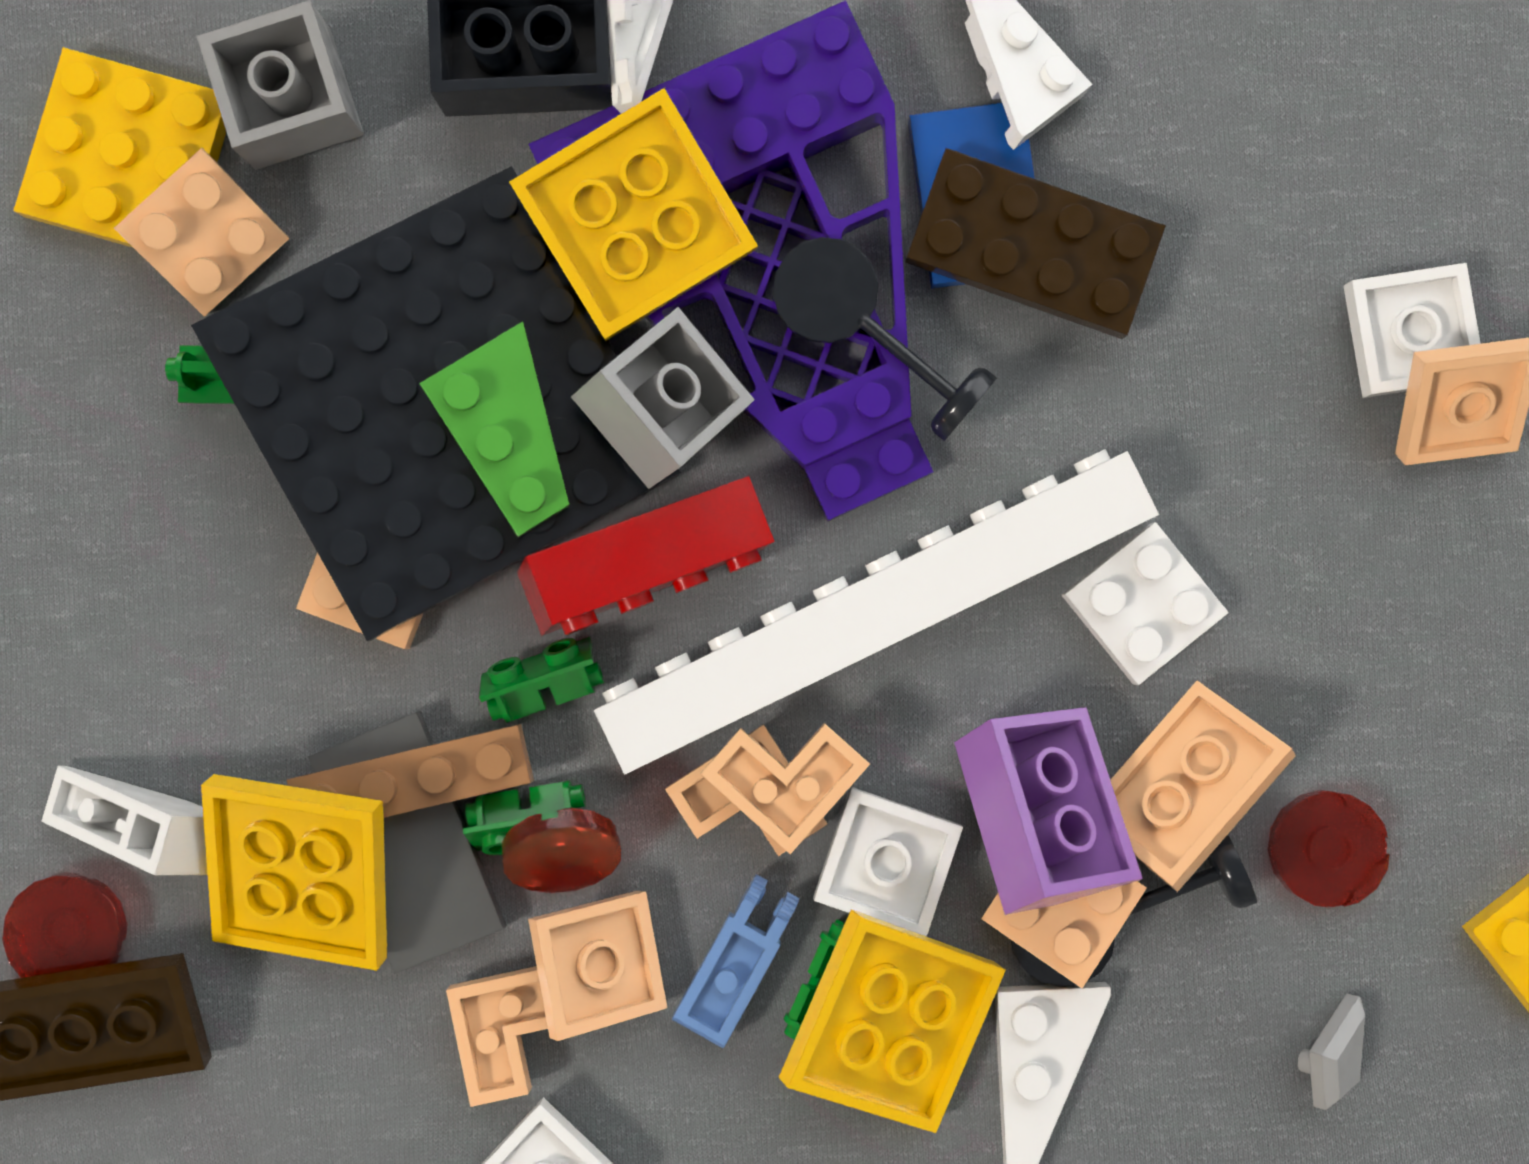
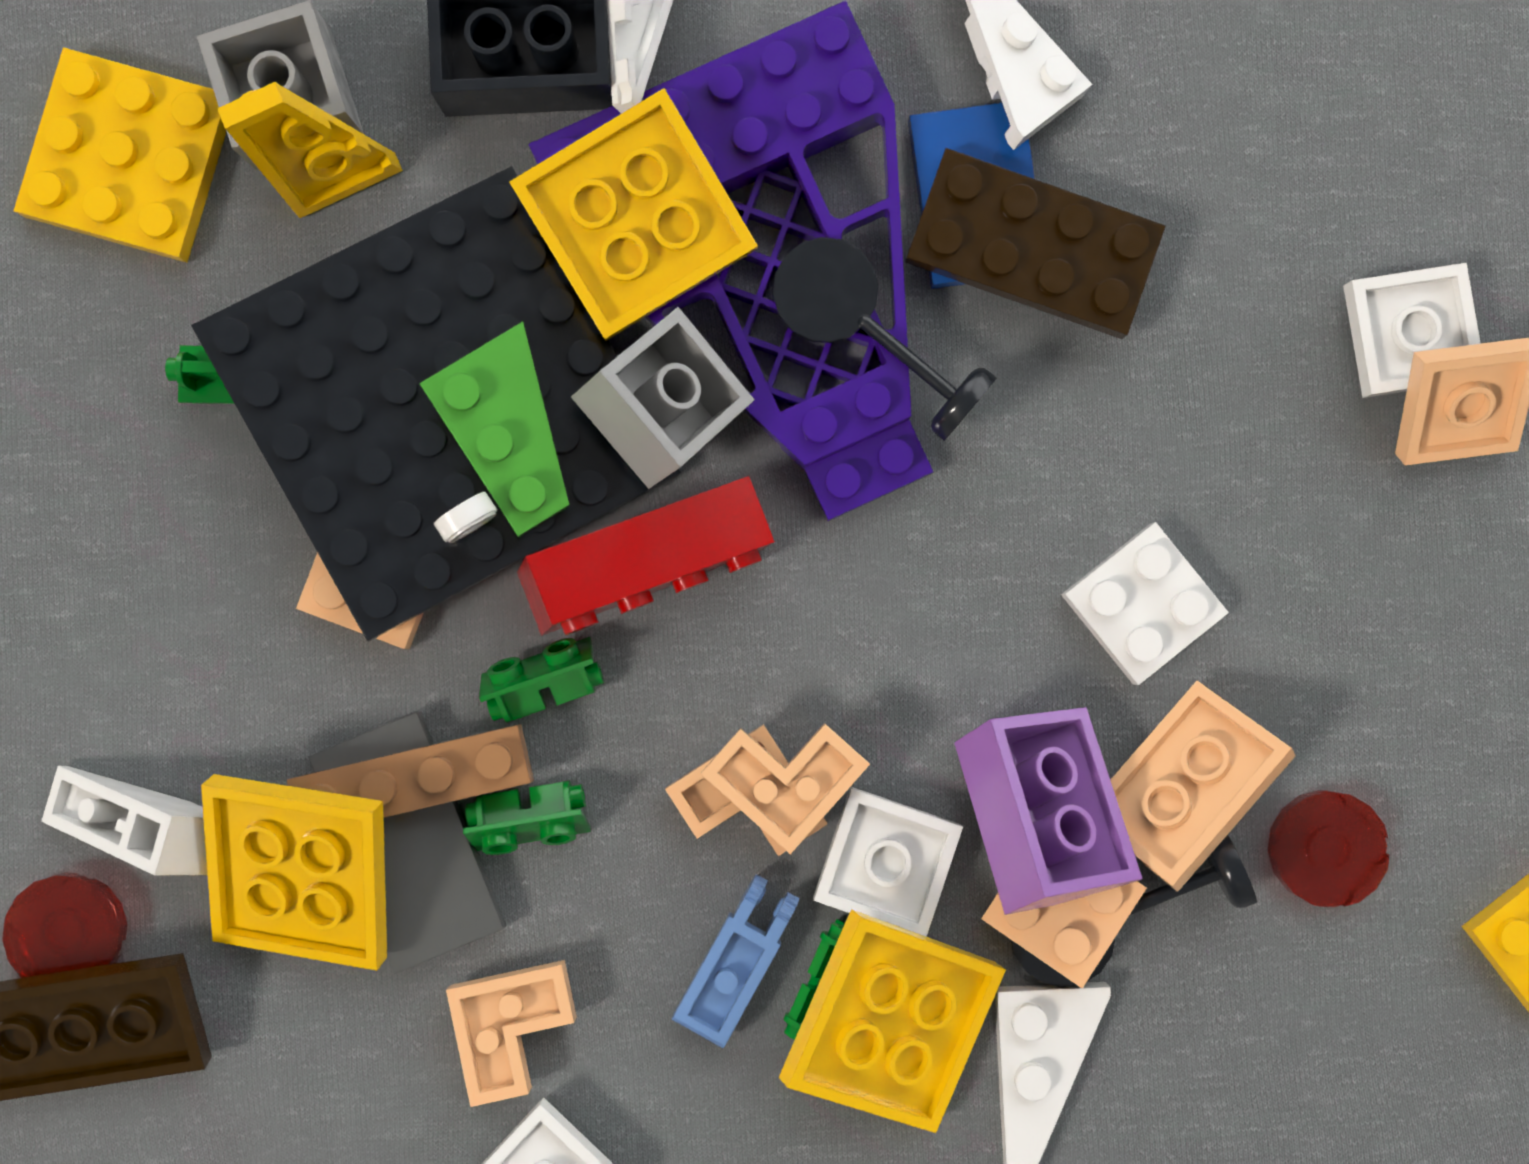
(202, 232): light nougat plate -> none
(304, 149): none -> yellow wing
(466, 517): none -> white tile
(561, 851): clear red tile -> none
(597, 964): light nougat plate -> none
(874, 612): white brick -> none
(1336, 1054): light grey piece -> none

